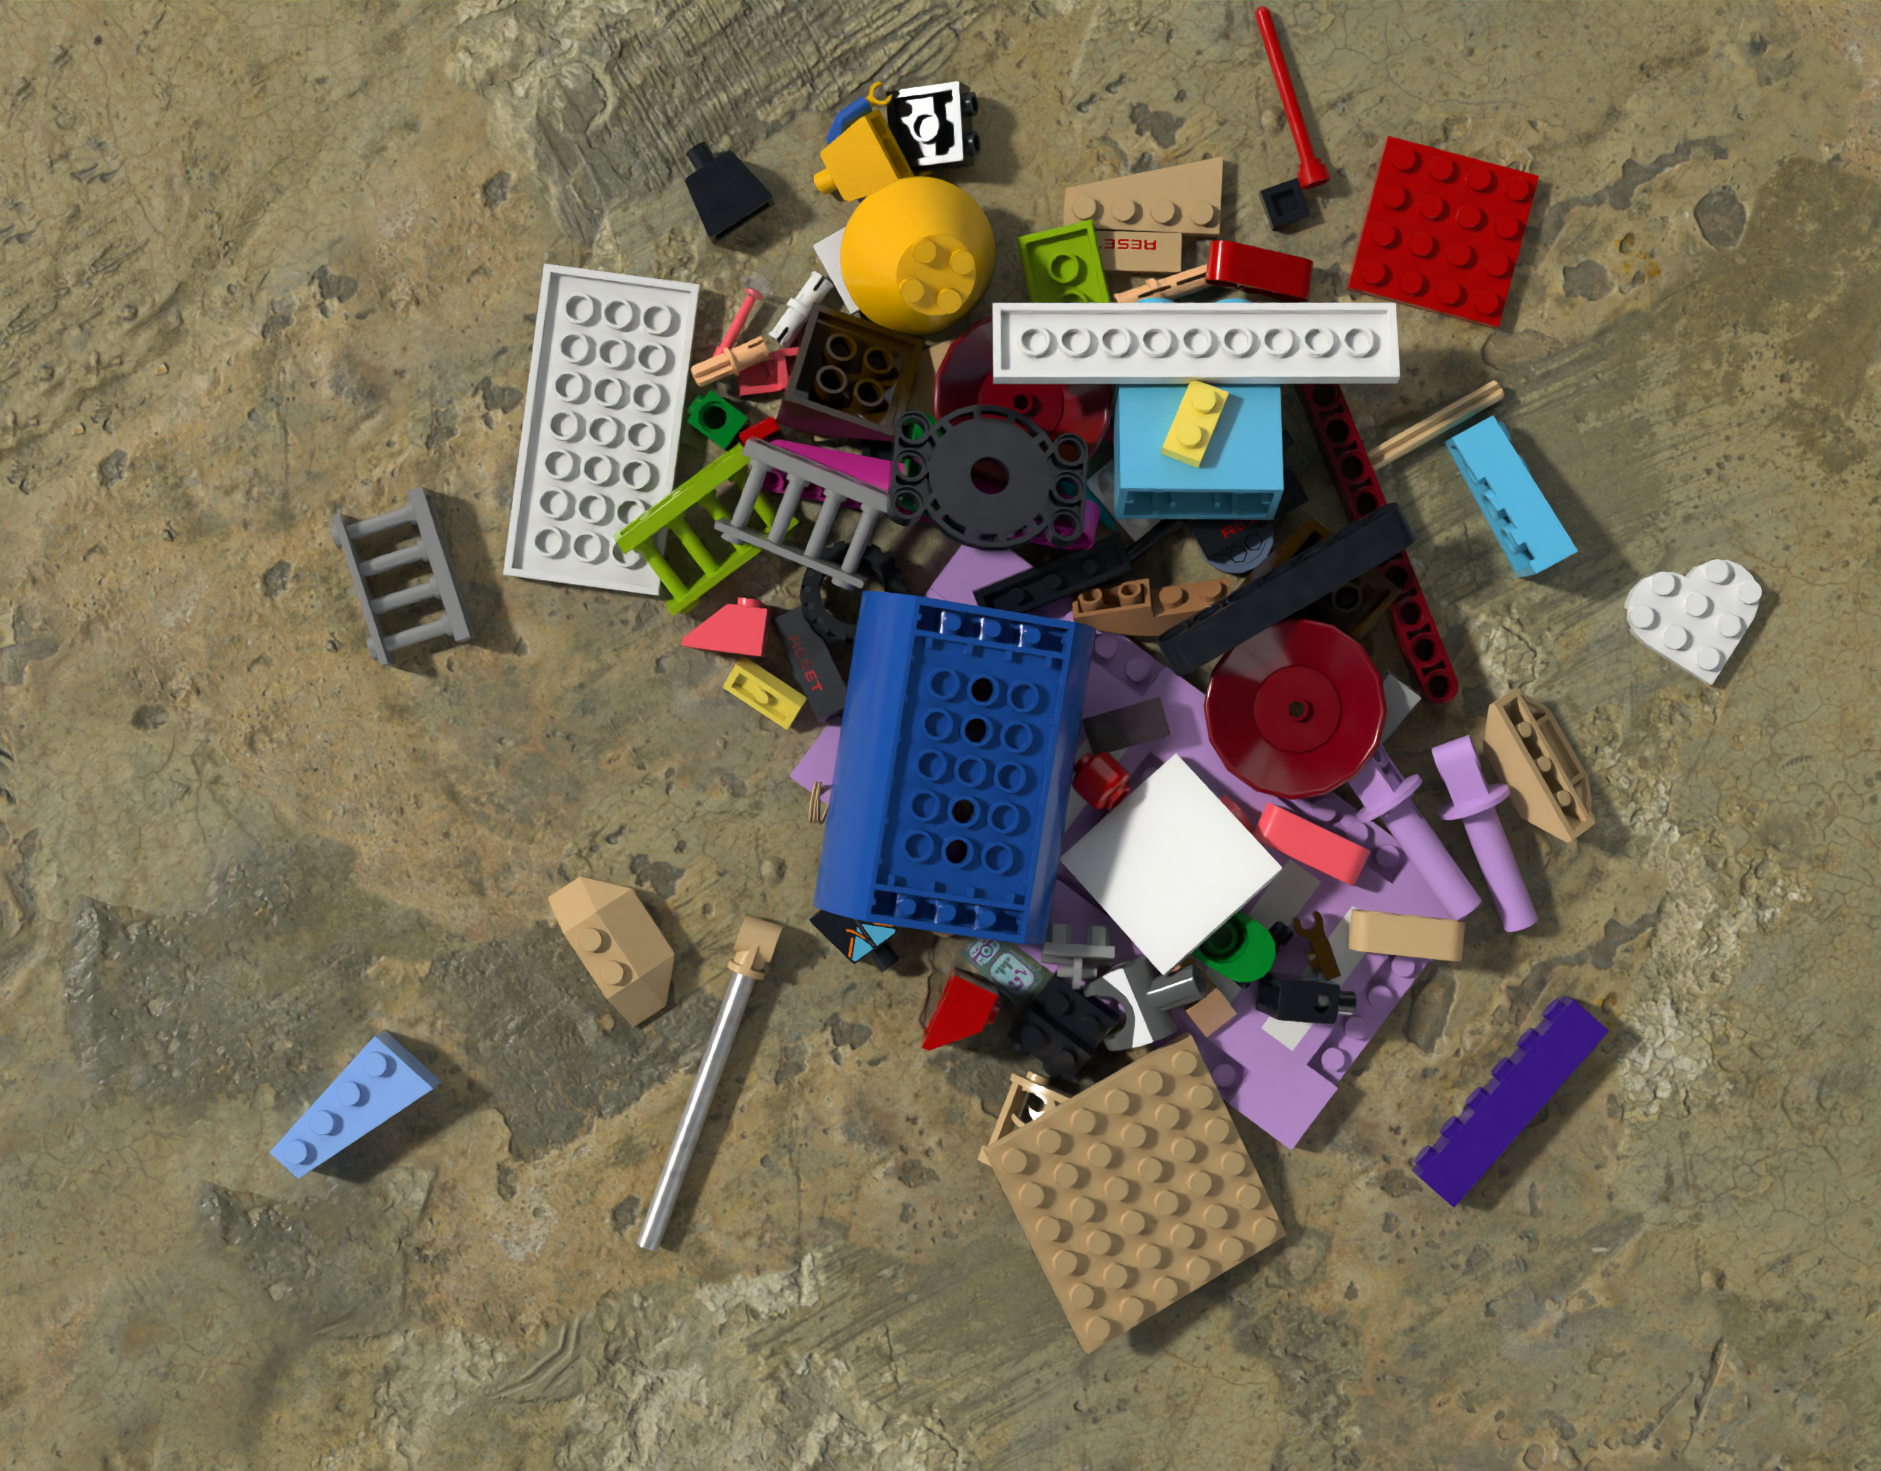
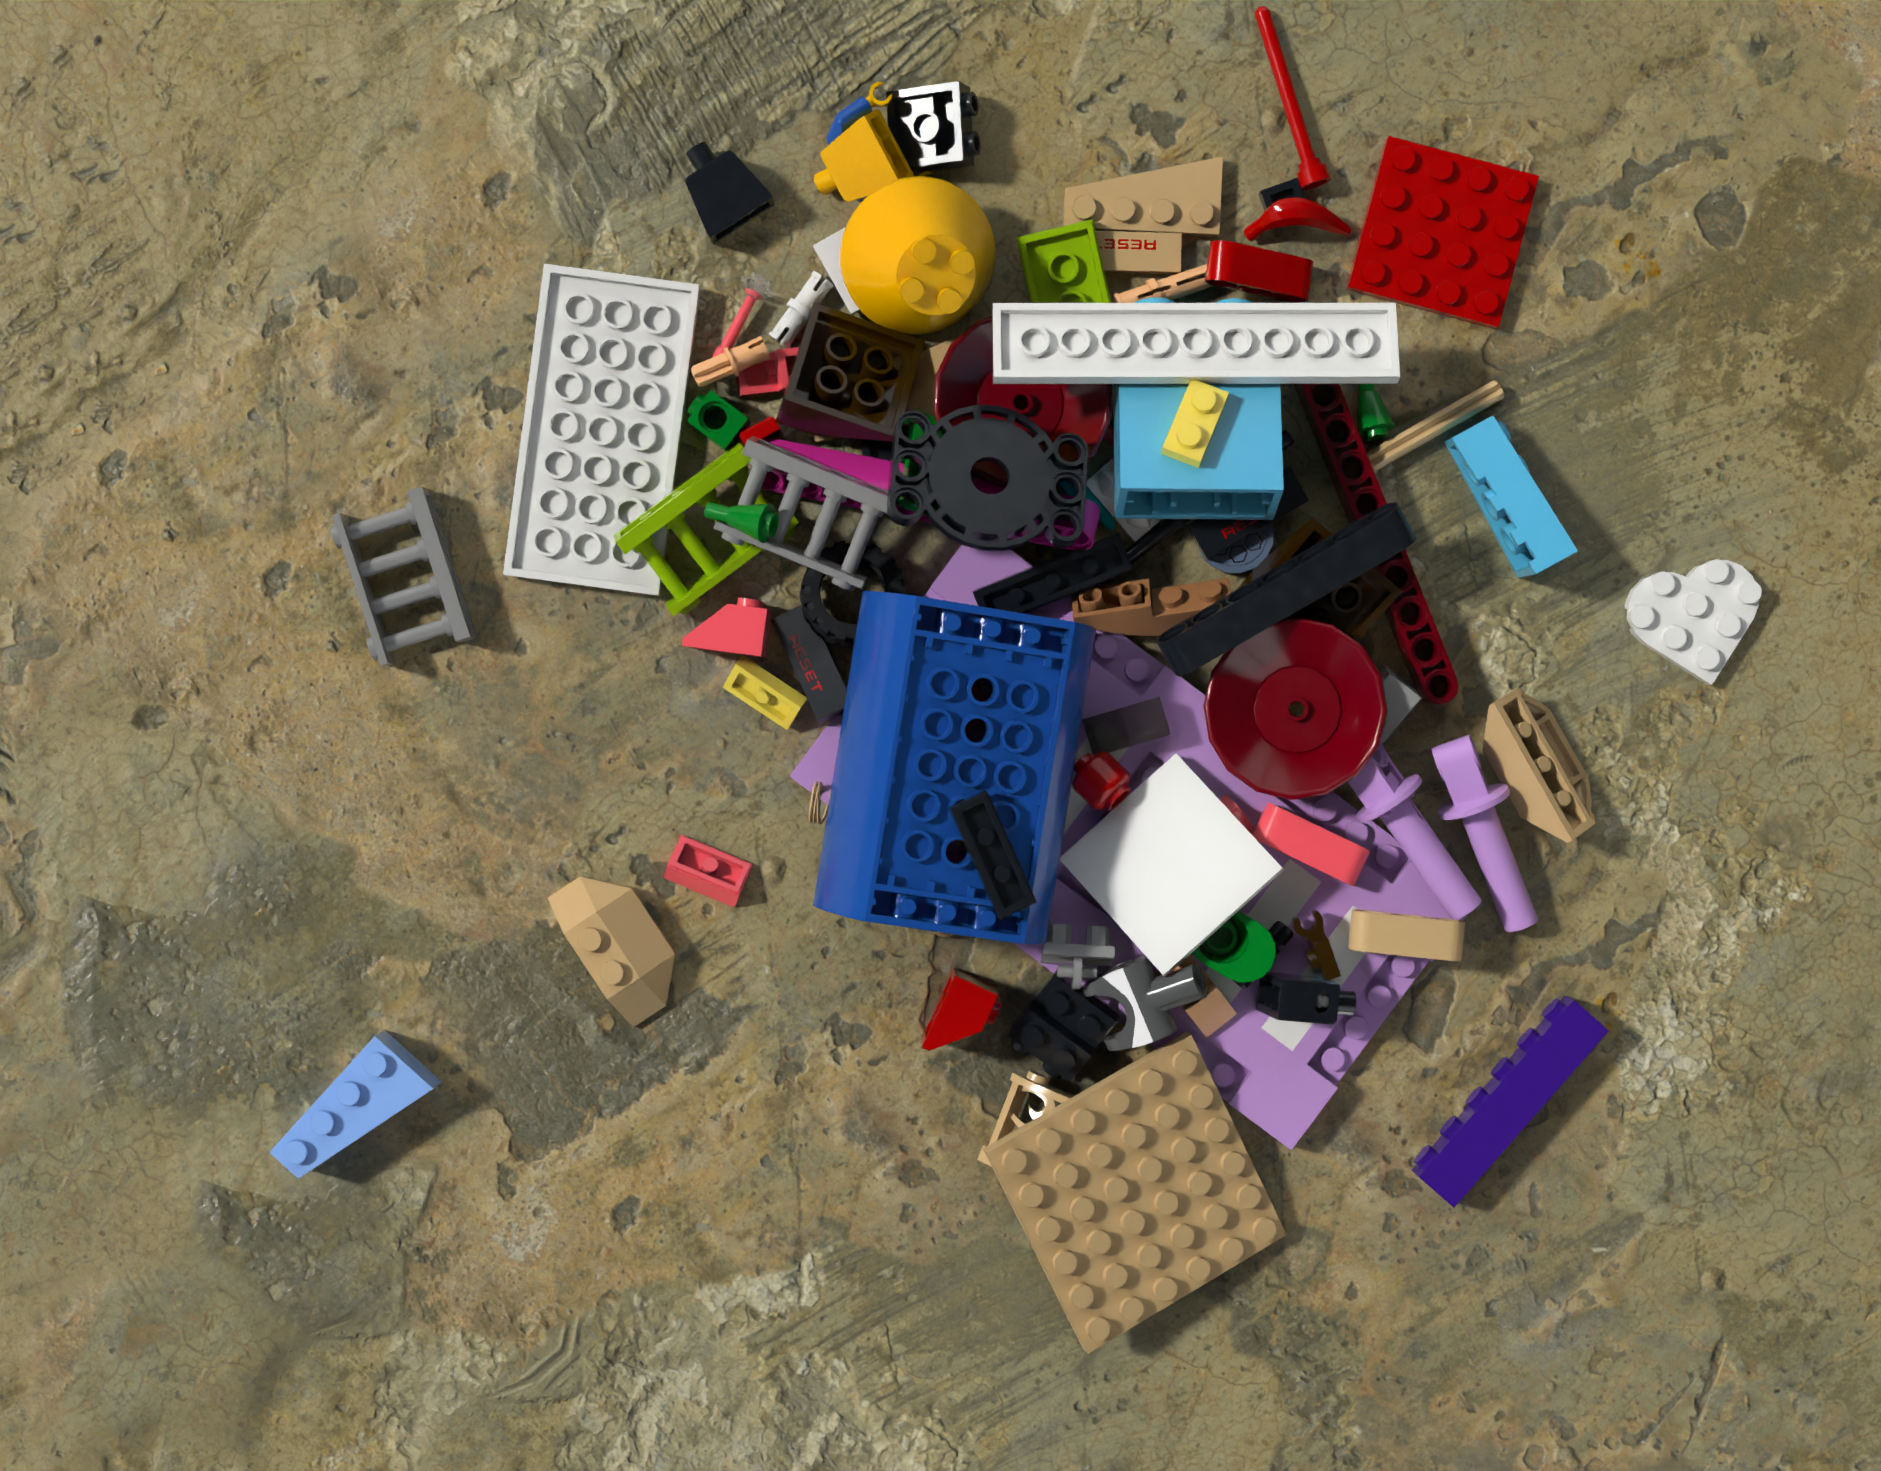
(707, 871): none -> coral slope
(753, 520): none -> green cone
(754, 948): flat silver piece -> none
(858, 938): black torso -> none
(992, 854): none -> black tile
(1003, 967): clear light blue tile -> none
(1296, 212): none -> red piece
(1372, 415): none -> green cone

